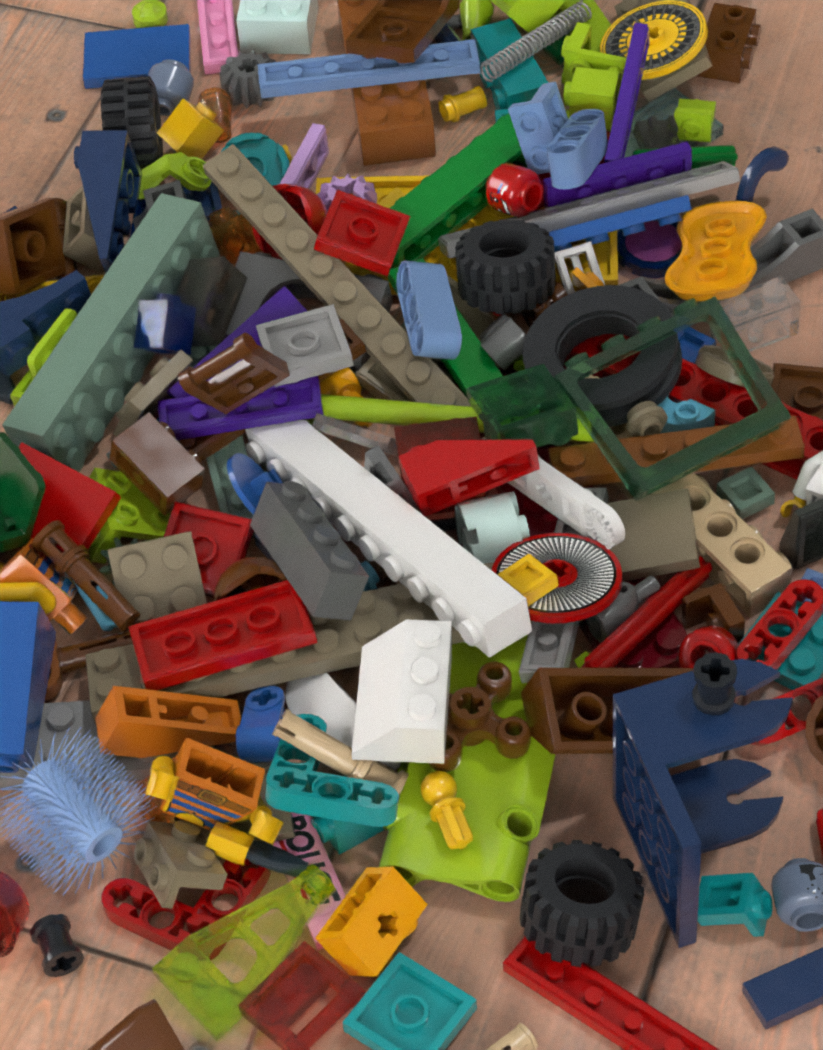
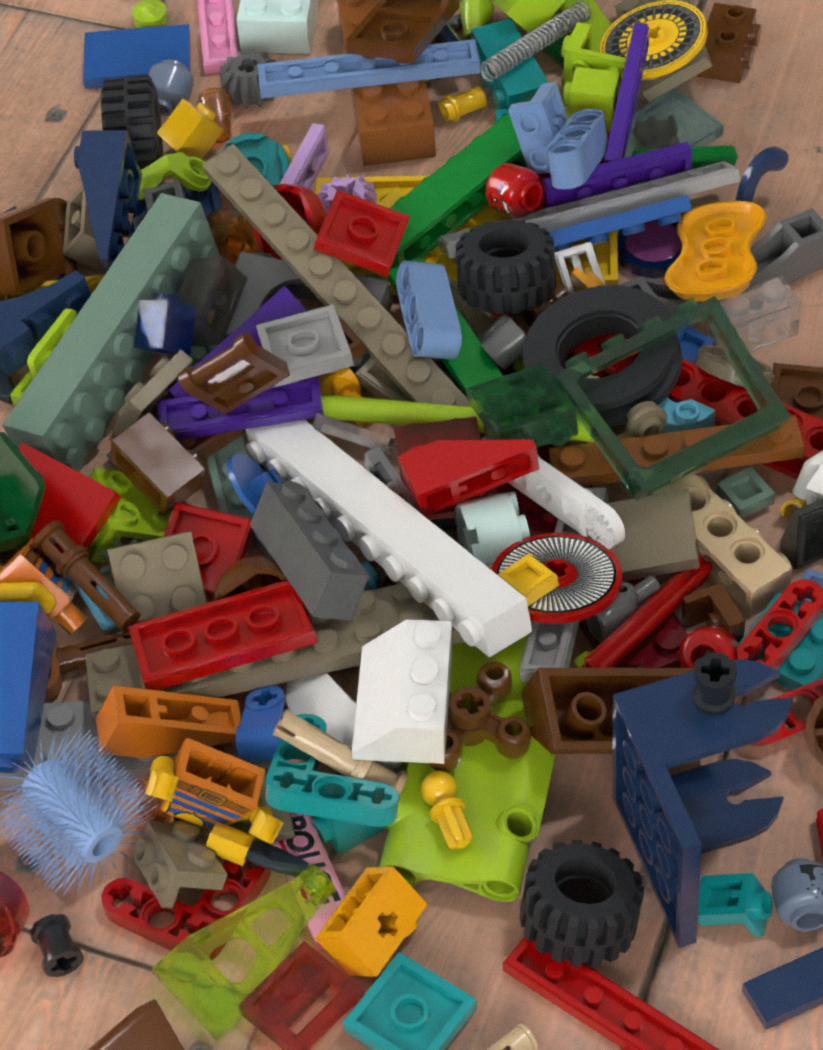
(695, 119): lime bracket -> none

